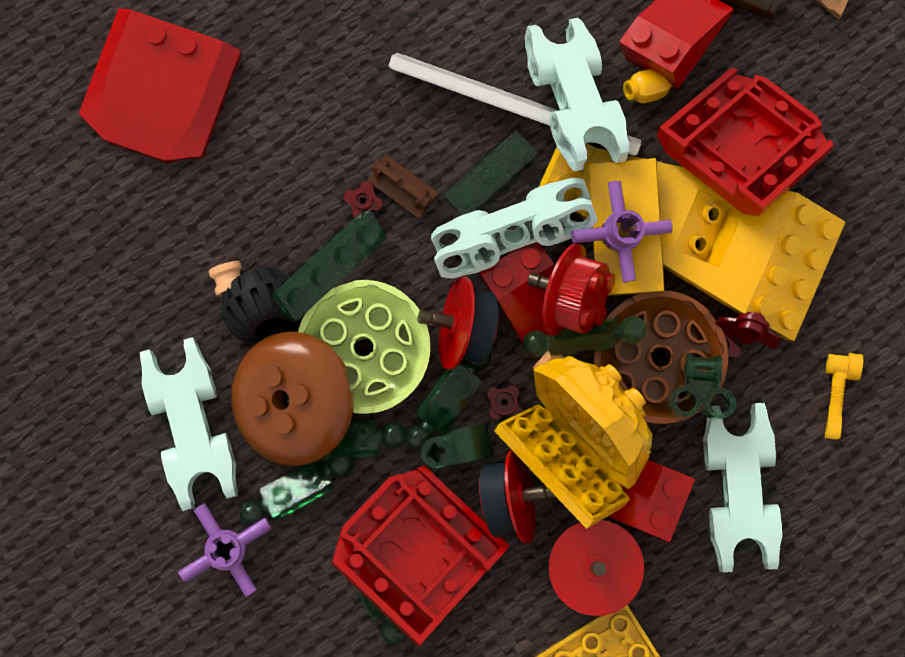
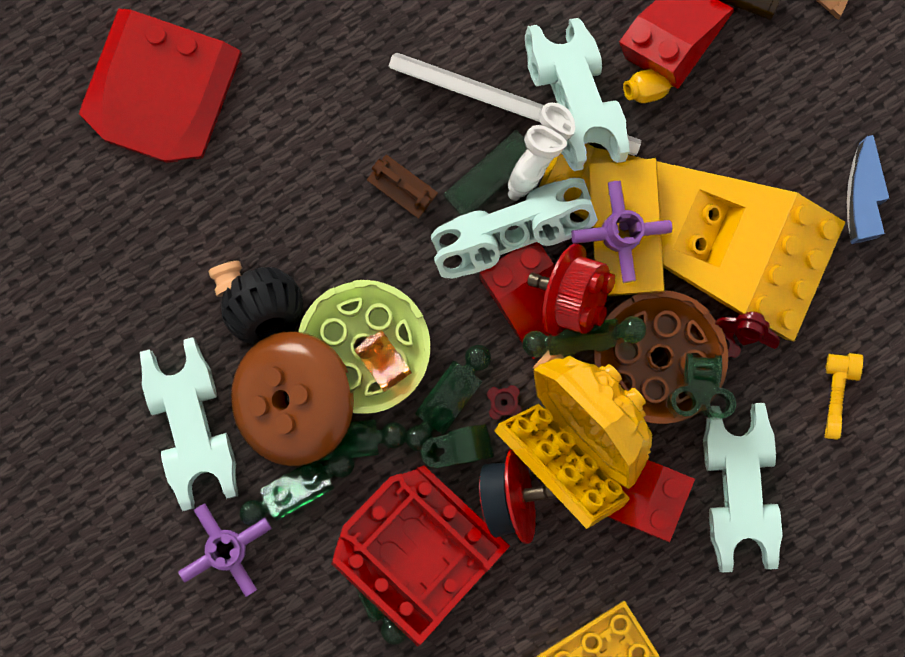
(329, 266): clear green plate -> none
(364, 191): dark red plate -> none
(382, 360): none -> clear orange bracket
(465, 325): piece -> none
(543, 145): none -> white piece
(596, 568): red piece -> none
(745, 140): red wedge -> none
(865, 193): none -> medium blue slope

